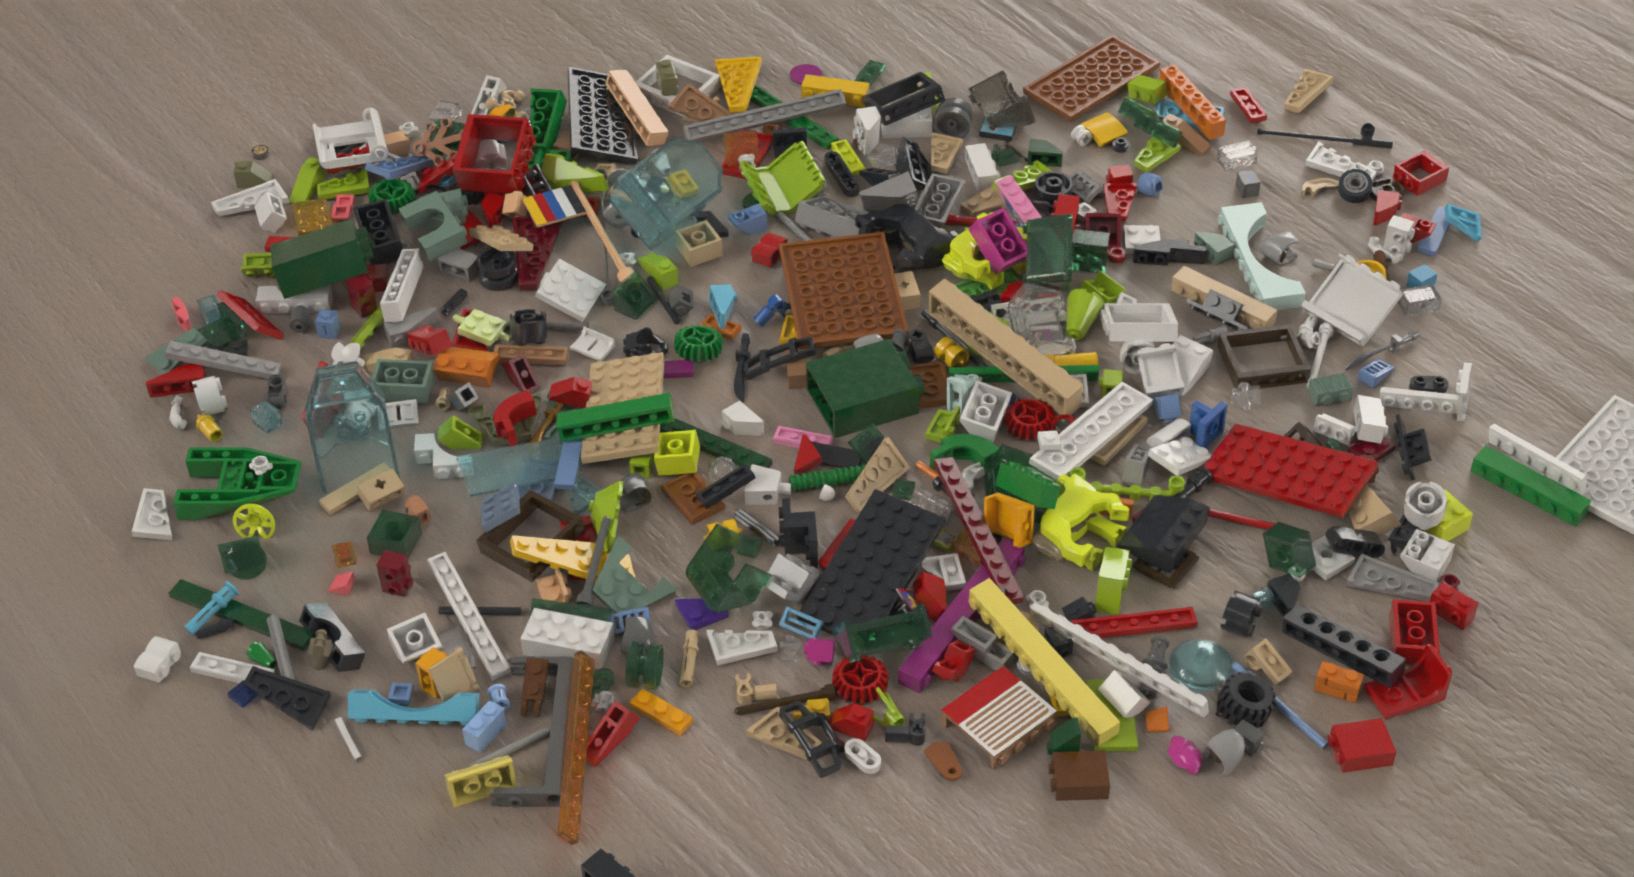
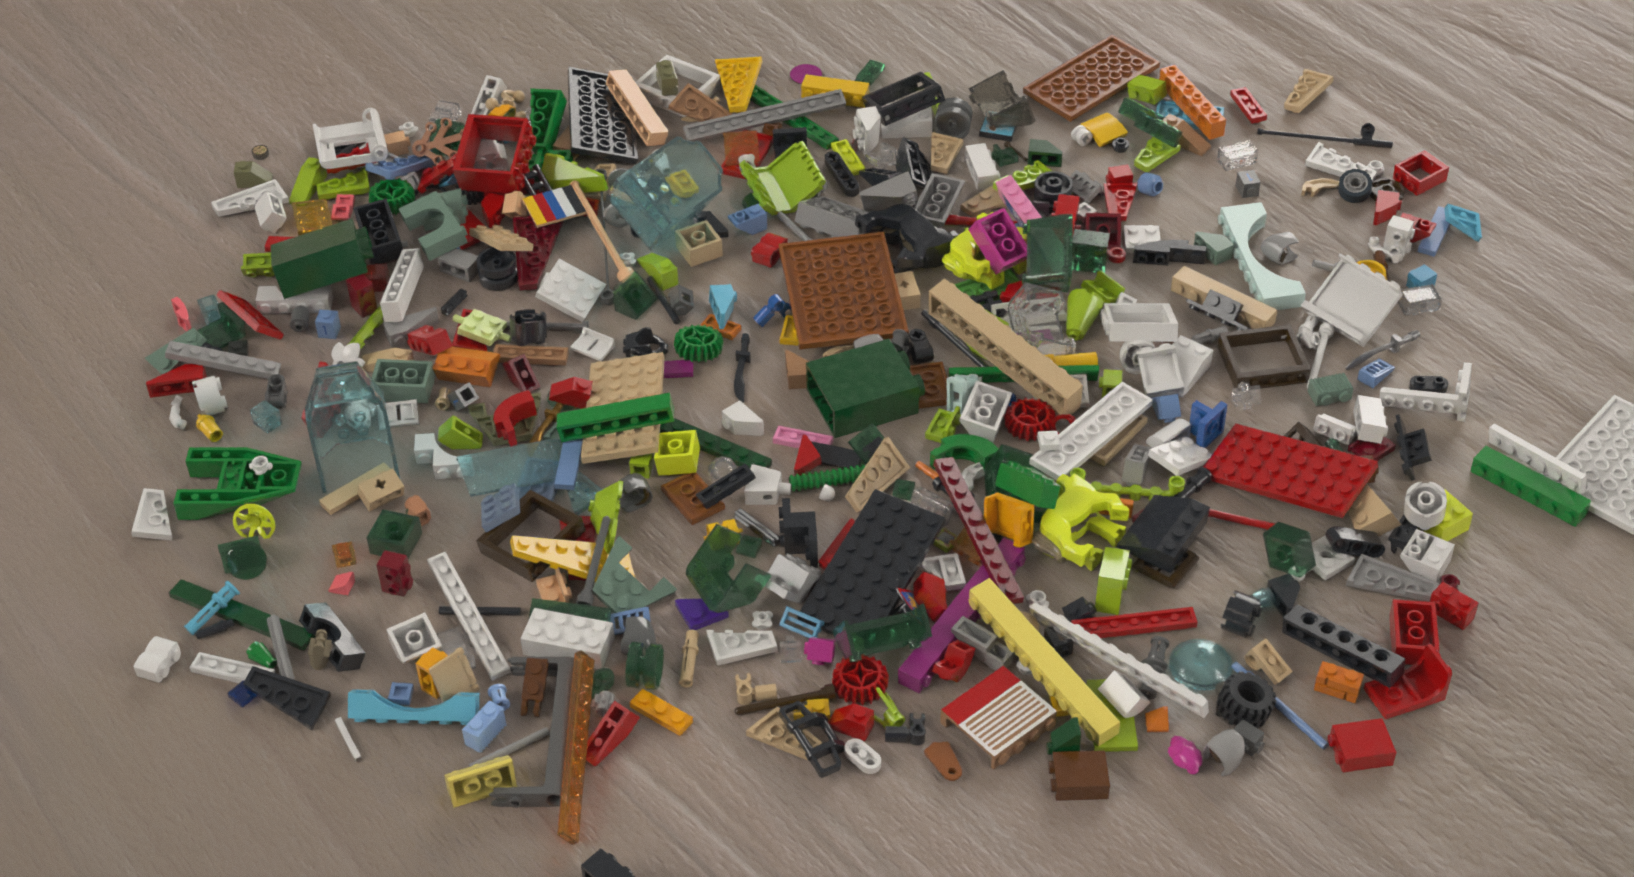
(765, 354): black bar -> none
(951, 353): yellow wheel -> none

